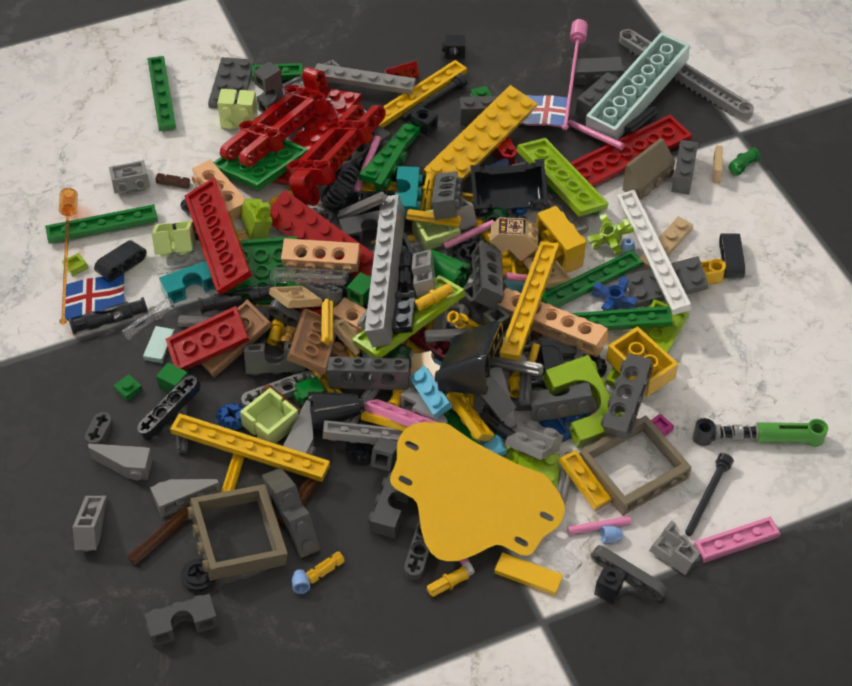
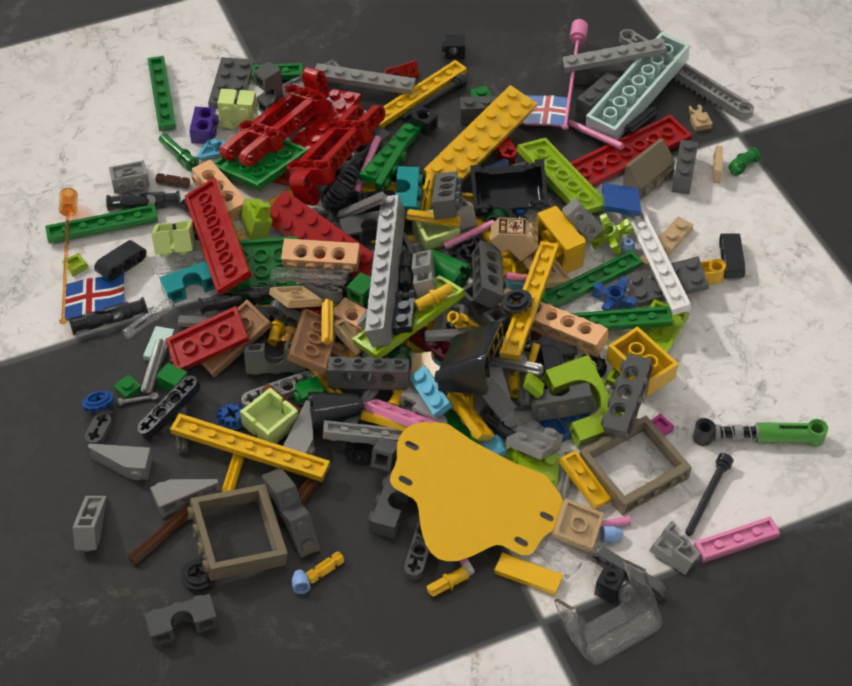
(98, 401): none -> blue gear
(130, 201): none -> black piece
(153, 366): none -> light grey axle
(154, 397): none -> light grey hinge
(182, 155): none -> green pin
(203, 124): none -> dark purple brick
(210, 149): none -> medium azure piece
(516, 295): none -> black gear
(533, 385): none -> lime tile
(578, 525): none -> tan tile
(582, 219): none -> light grey brick
(614, 55): none -> light grey plate
(621, 199): none -> blue tile
(621, 626): none -> clear windscreen
(699, 120): none -> tan plate

